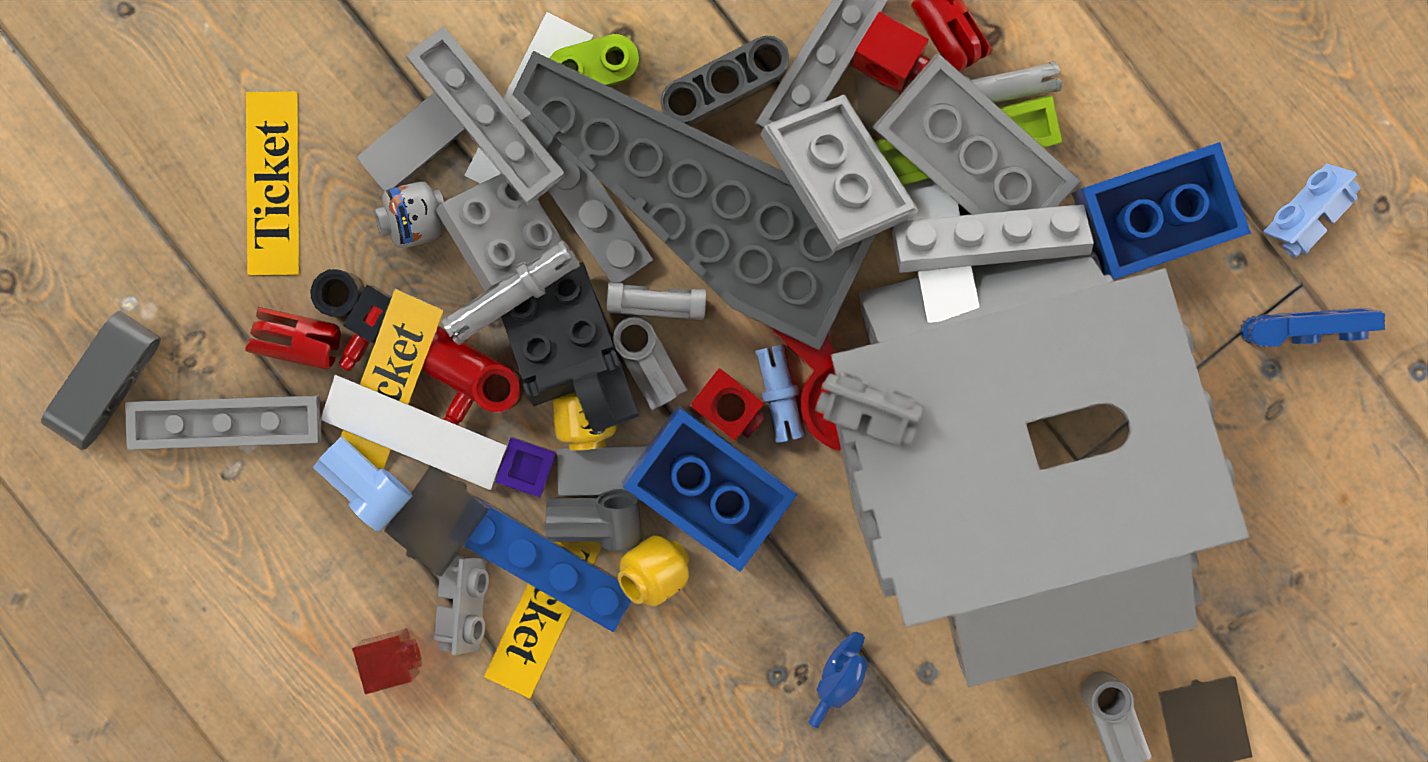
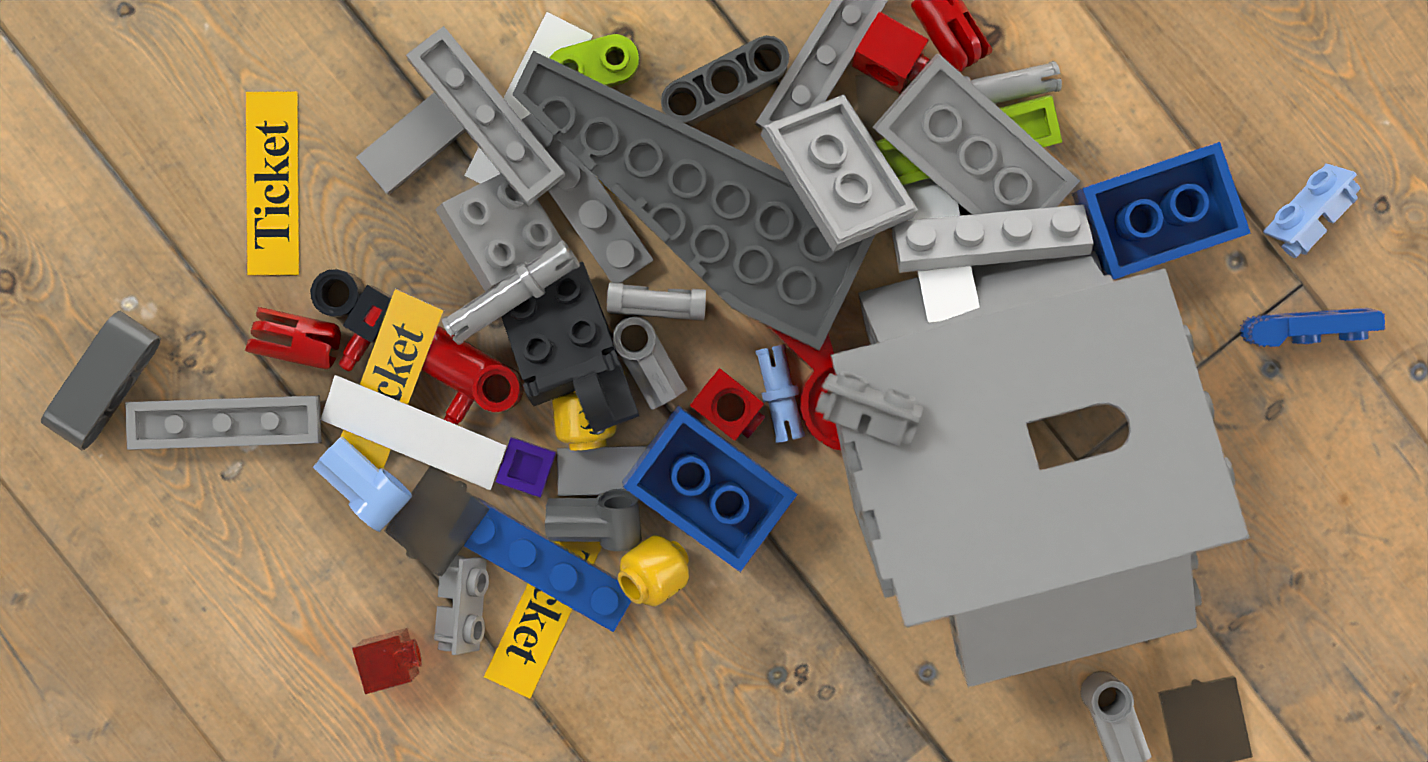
(410, 214): light grey head -> none
(840, 677): blue hand -> none

